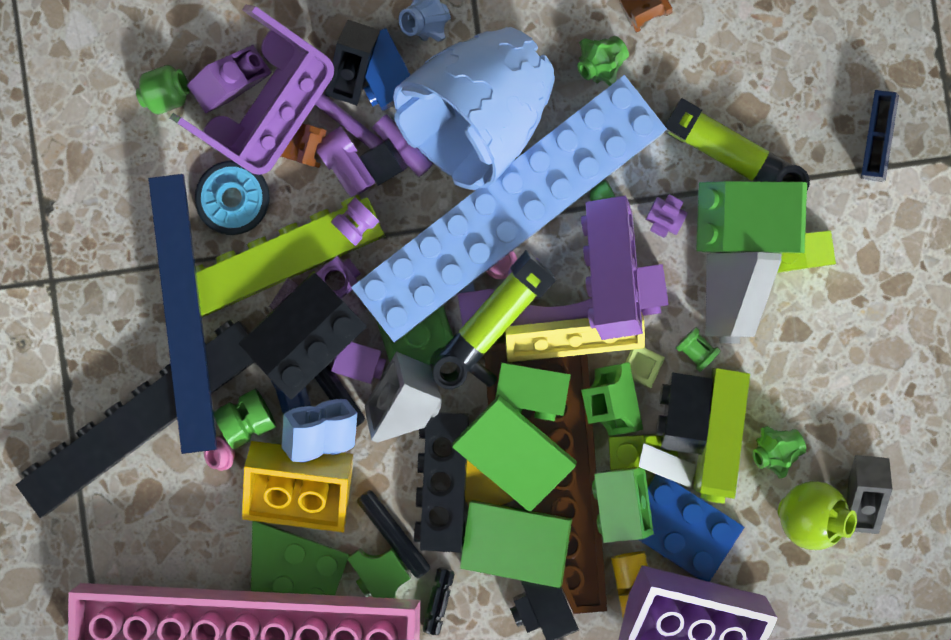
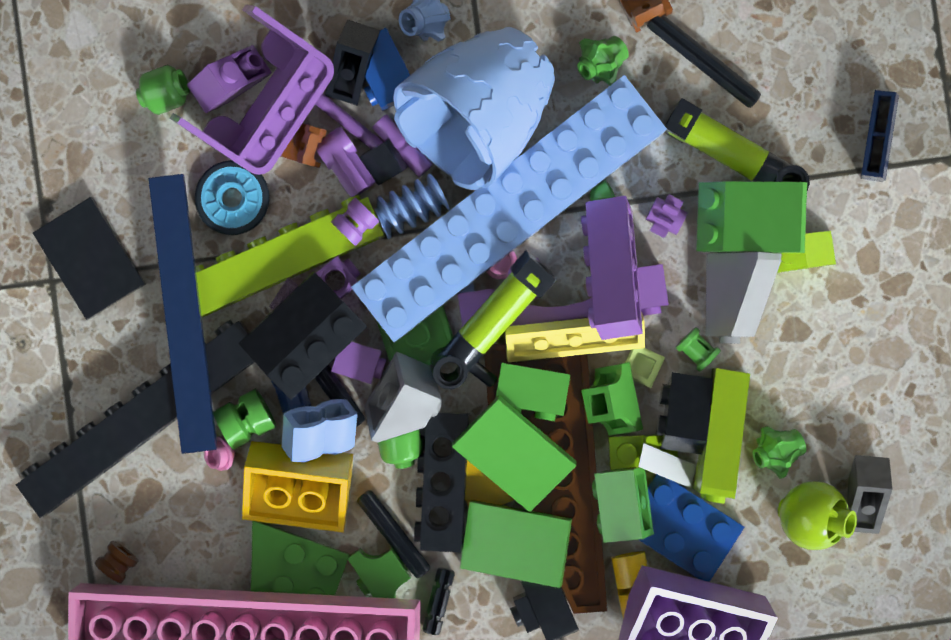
(89, 258): none -> black tile
(116, 562): none -> reddish brown wheel
(402, 449): none -> bright green head
(410, 205): none -> light blue piece
(704, 60): none -> black axle

